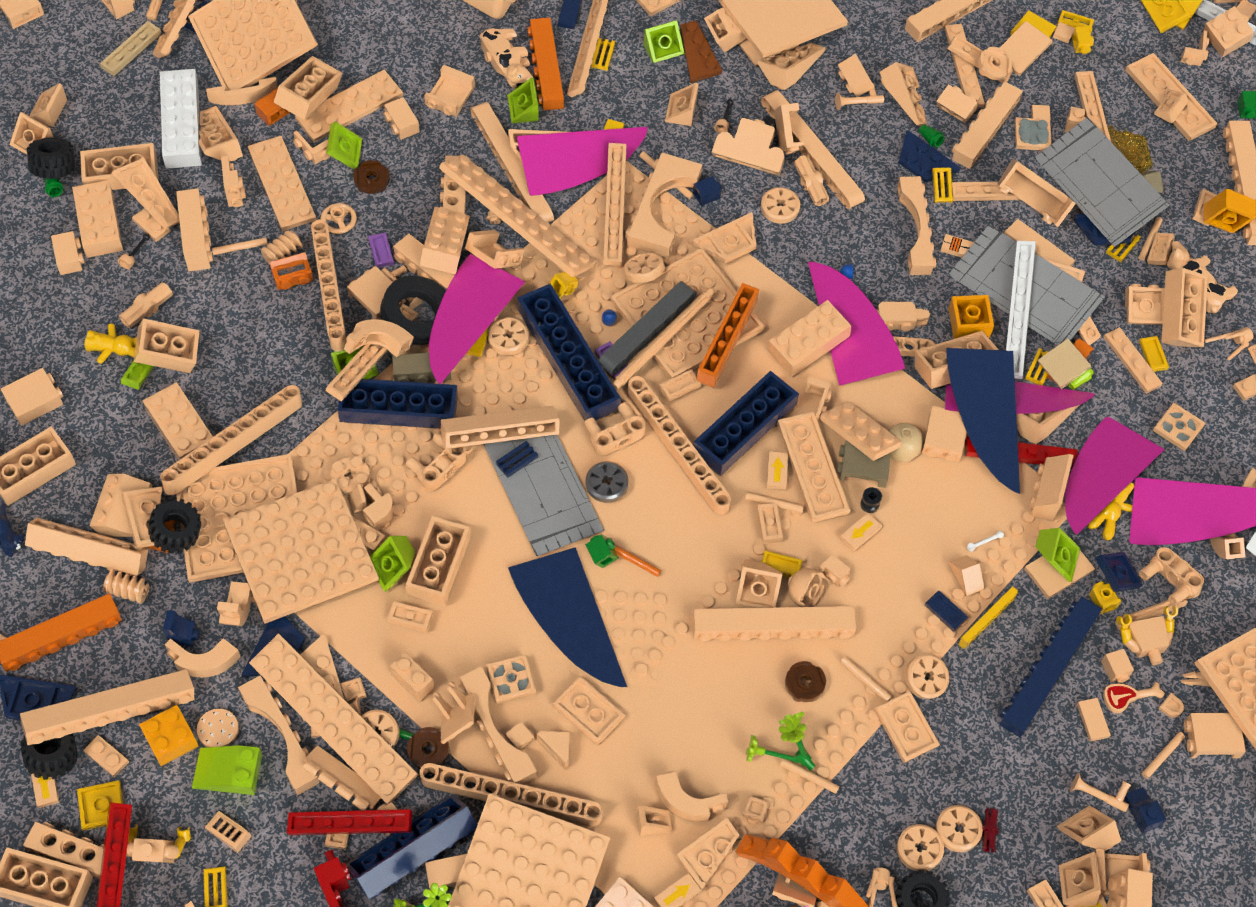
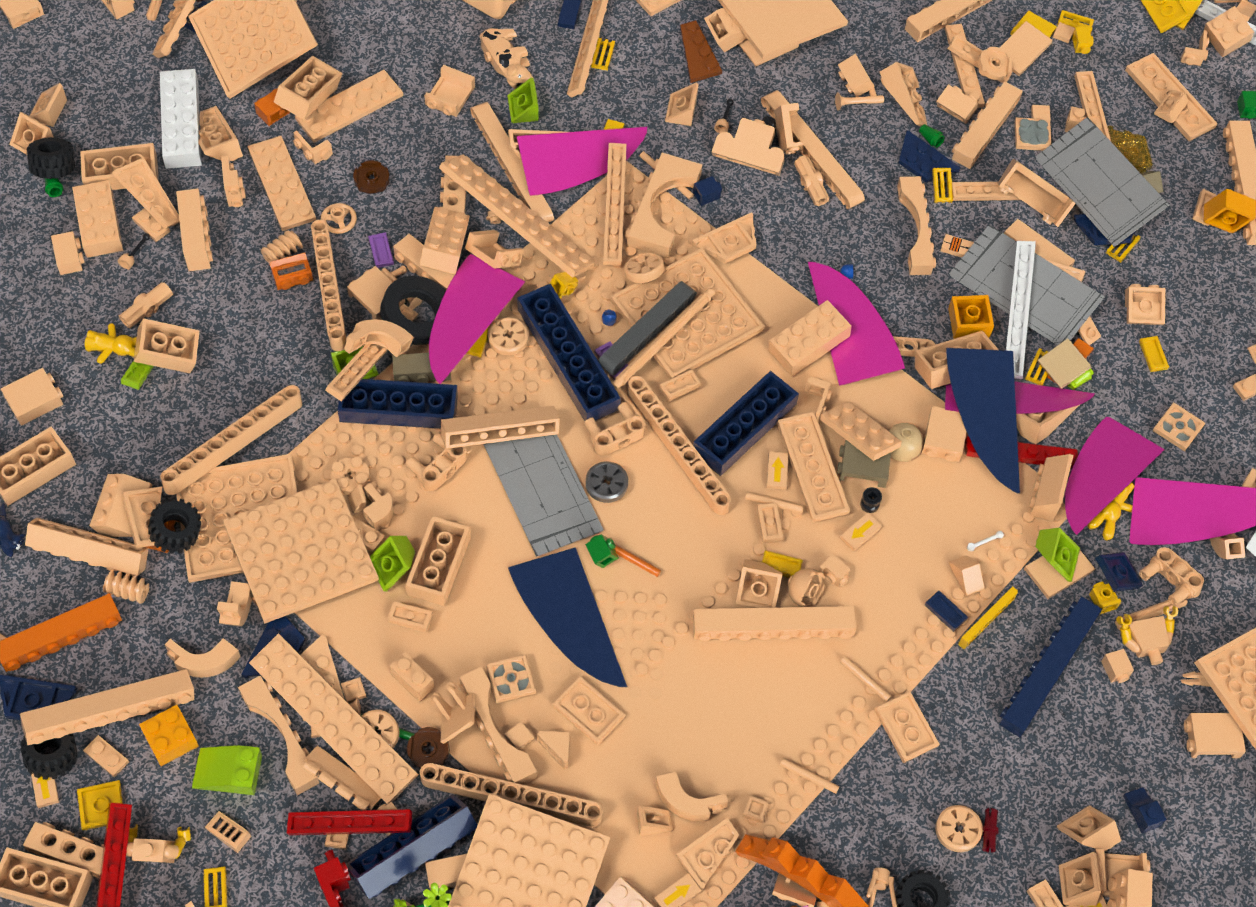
(130, 48): tan plate -> none
(177, 420): light nougat brick -> none
(180, 630): dark blue arch -> none
(217, 728): light nougat tile -> none
(239, 246): light nougat bar -> none
(241, 96): light nougat slope -> none
(344, 145): lime plate -> none
(401, 118): light nougat brick -> none
(529, 449): dark blue tile -> none
(546, 64): orange brick -> none
(663, 41): lime slope -> none
(727, 335): orange brick -> none
(780, 196): light nougat wheel -> none
(790, 65): light nougat wedge -> none
(793, 733): lime plant -> none
(810, 672): reddish brown plate -> none
(902, 315): light nougat hinge -> none
(917, 835): light nougat wheel -> none
(938, 676): light nougat wheel -> none
(1093, 719): light nougat tile -> none
(1117, 802): light nougat piece -> none
(1120, 695): light nougat piece -> none
(1133, 360): light nougat plate -> none
(1148, 243): light nougat bar -> none
(1160, 248): light nougat plate -> none
(1163, 755): light nougat bar -> none
(1172, 706): light nougat tile -> none
(1184, 308): light nougat slope -> none
(1215, 292): light nougat animal -> none
(1240, 336): light nougat plant -> none

